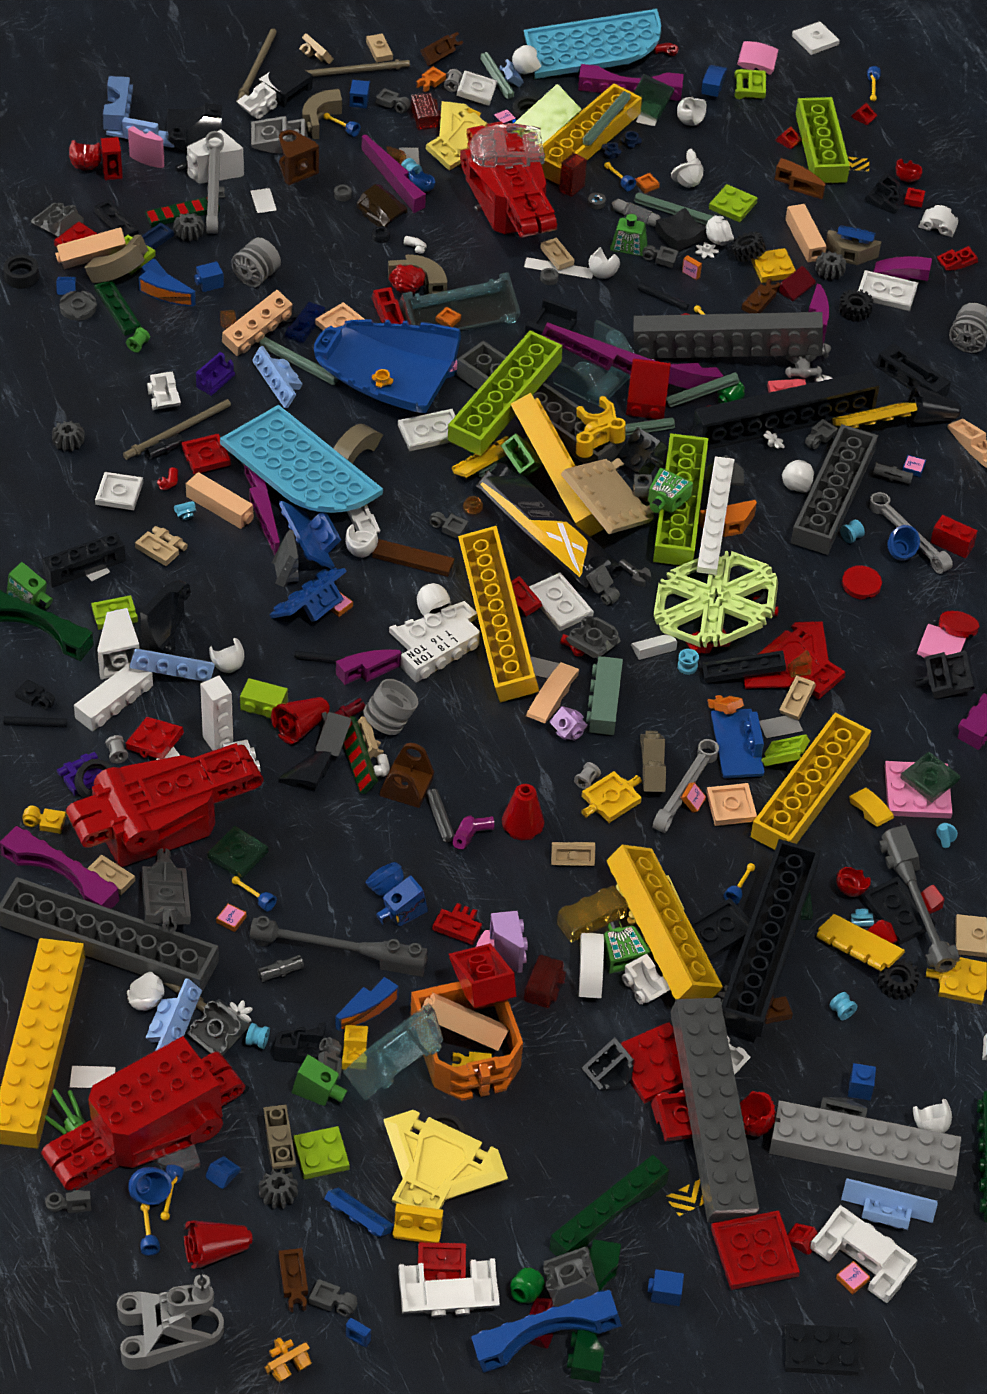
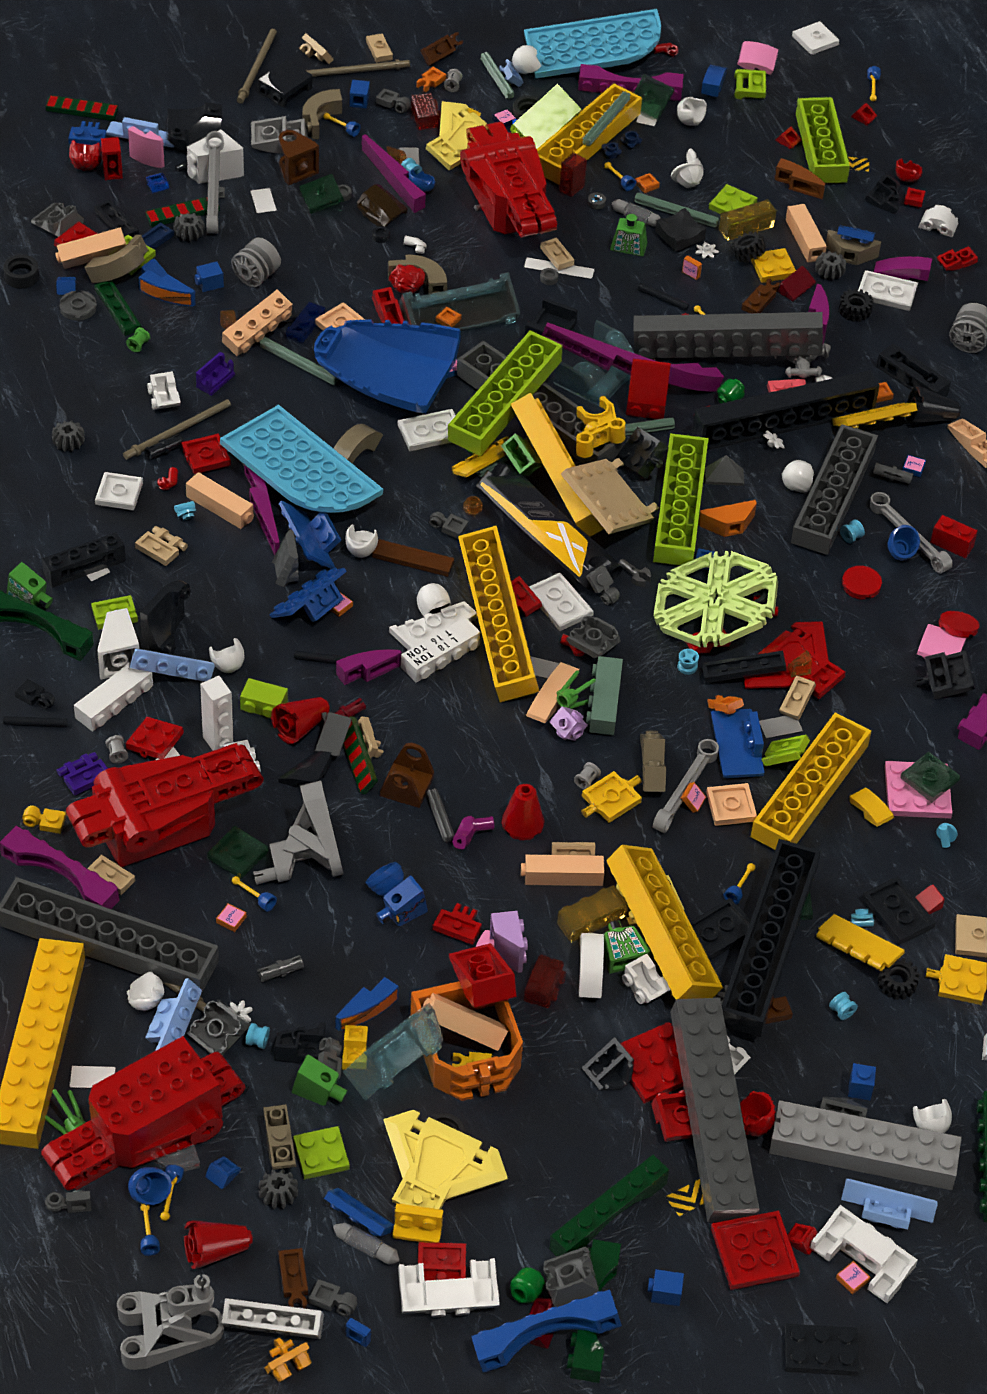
(82, 108): none -> dark green tile
(87, 134): none -> blue hinge
(92, 763): black tyre -> none
(120, 93): medium blue arch -> none
(157, 182): none -> clear blue tile
(165, 893): dark grey plate -> none
(260, 101): white cylinder -> none
(272, 1318): none -> white brick
(278, 376): light blue bracket -> none
(302, 843): none -> light grey connector
(321, 193): none -> clear green plate
(363, 519): white slope -> none
(366, 1243): none -> piece
(382, 378): light orange plate -> none
(383, 767): white arm -> none
(390, 706): light grey wheel -> none
(392, 954): dark grey bar -> none
(476, 88): white plate -> none
(490, 149): clear slope -> none
(563, 870): none -> light nougat brick
(569, 697): none -> bright green plant
(601, 266): white hair -> none
(642, 490): dark grey leg -> none
(654, 646): white slope -> none
(664, 256): dark grey plate -> none
(668, 491): bright green torso -> none
(703, 389): sand green axle -> none
(715, 516): white plate -> none
(719, 231): white hair -> none
(747, 219): none -> clear yellow brick
(820, 432): dark grey plate -> none
(852, 882): red hair -> none
(884, 392): none -> orange tile
(884, 930): red slope -> none
(905, 862): dark grey bar -> none

